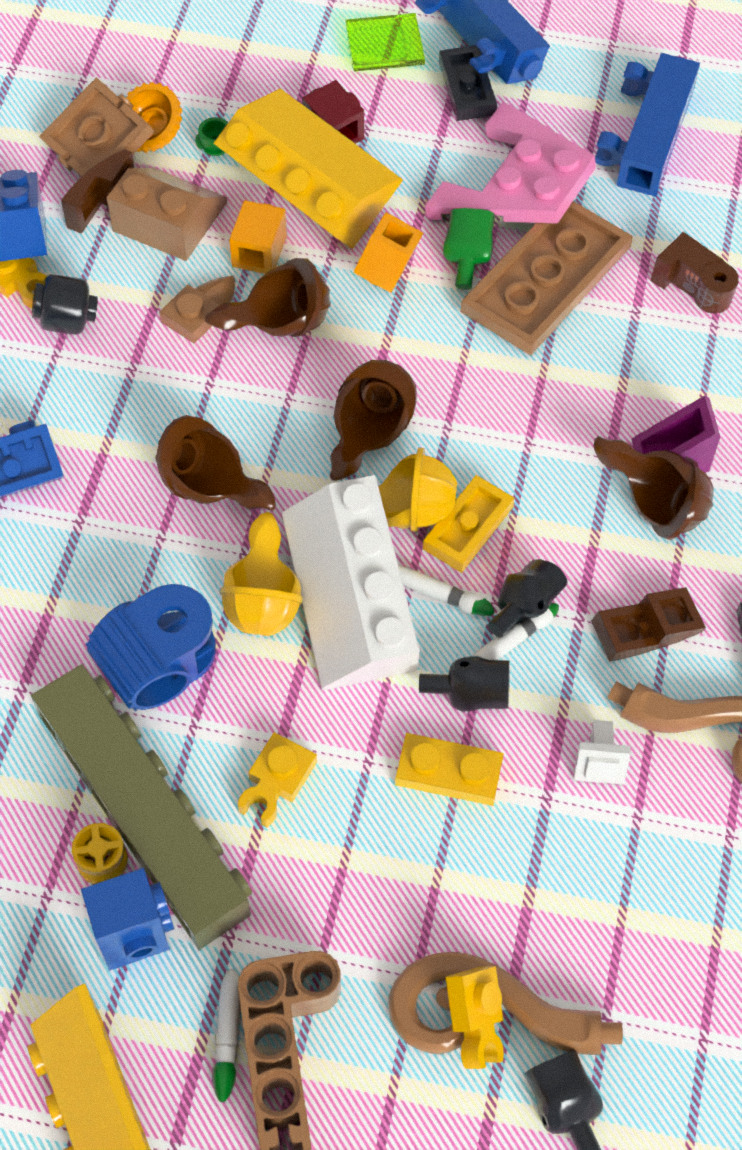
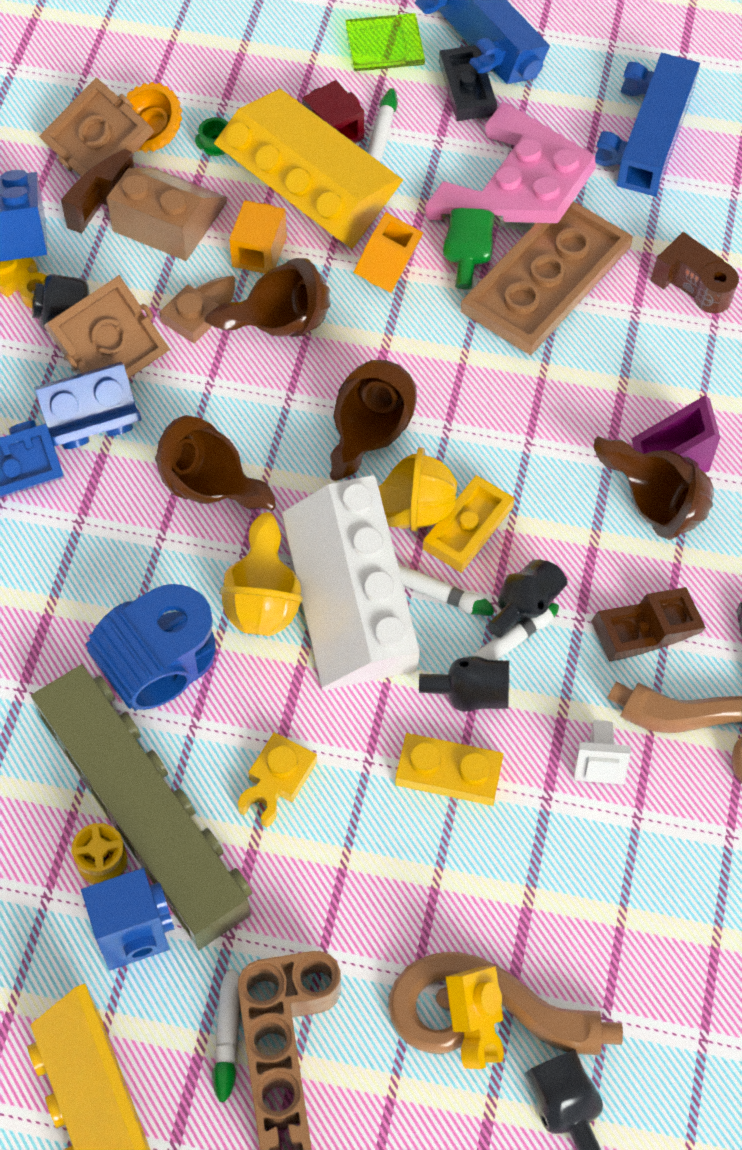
(88, 405): none -> bracket
(107, 330): none -> medium nougat plate
(383, 123): none -> white piece

